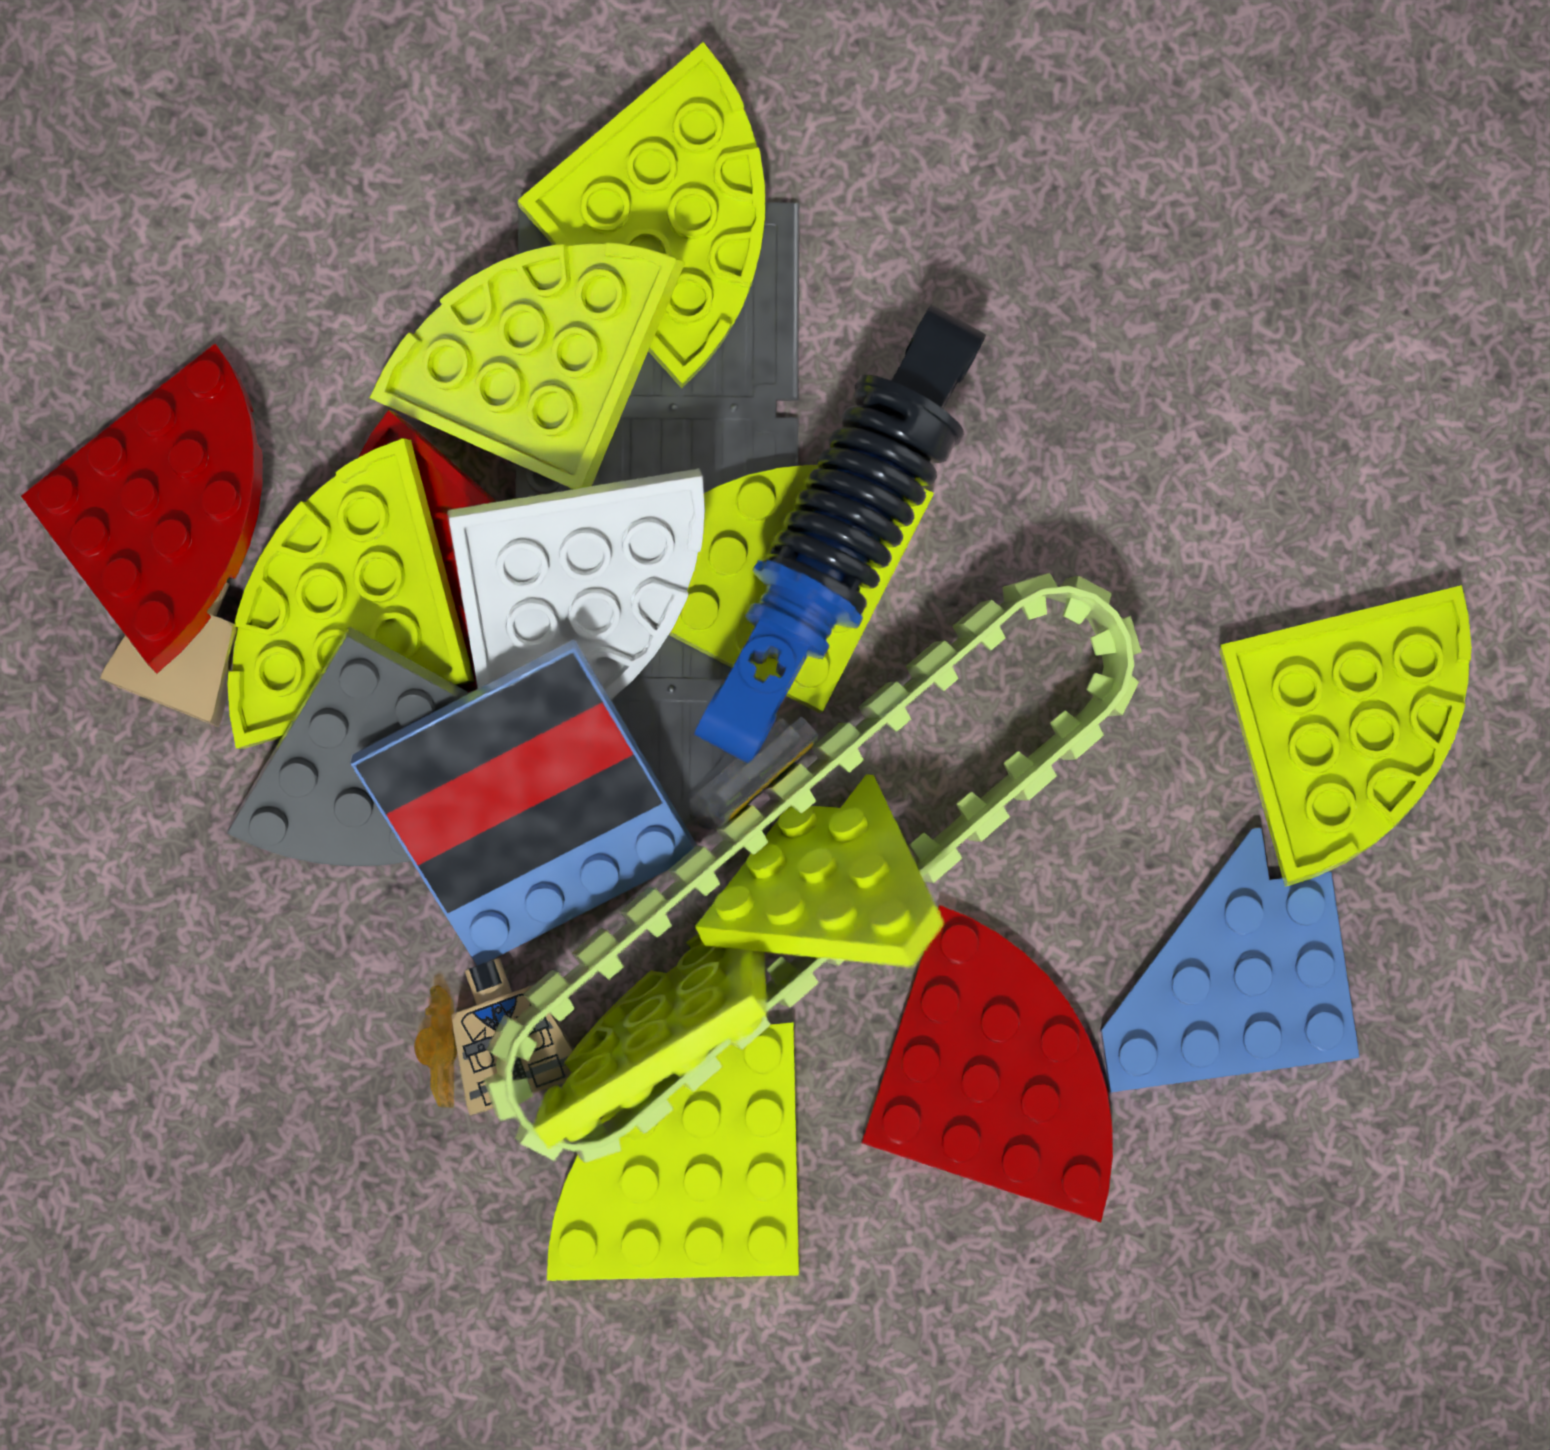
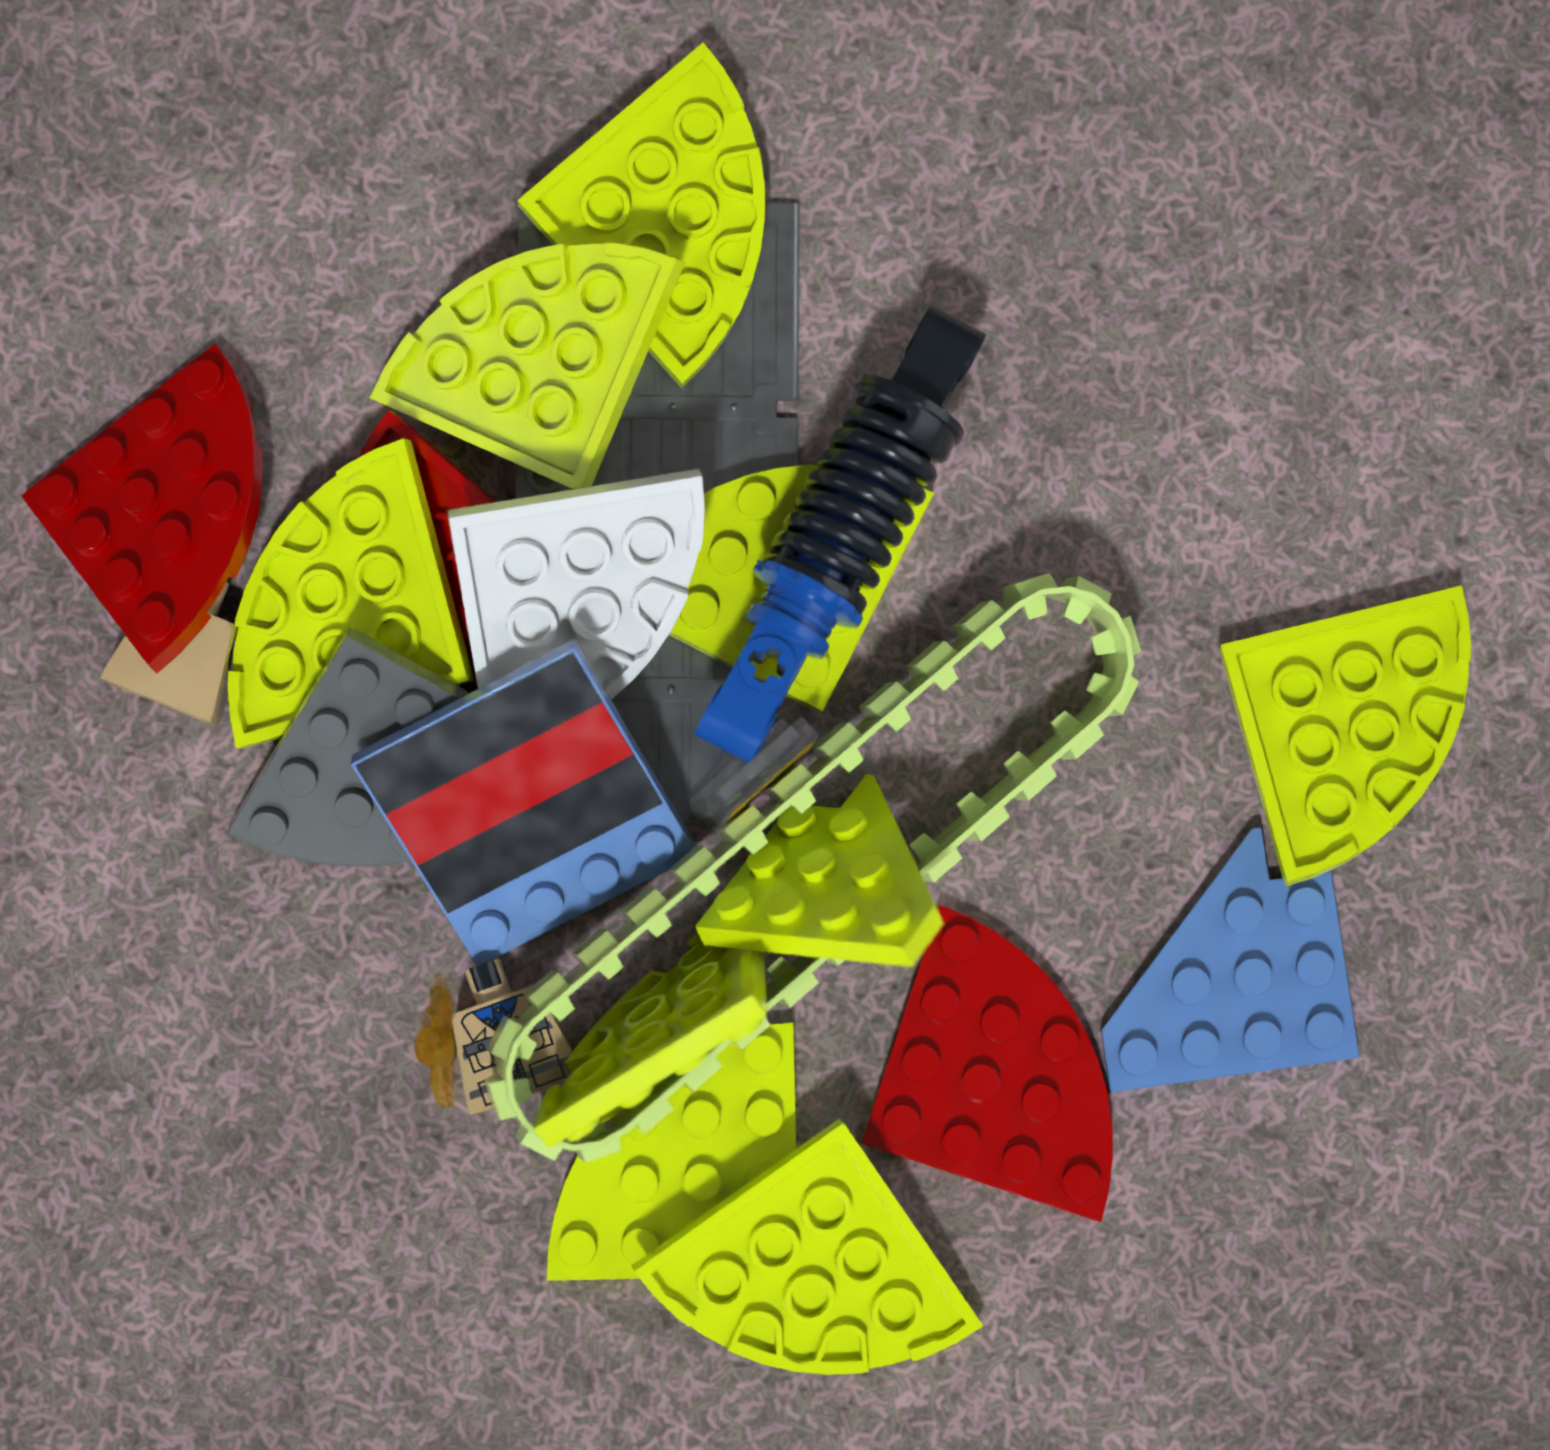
(811, 1269): none -> neon yellow plate

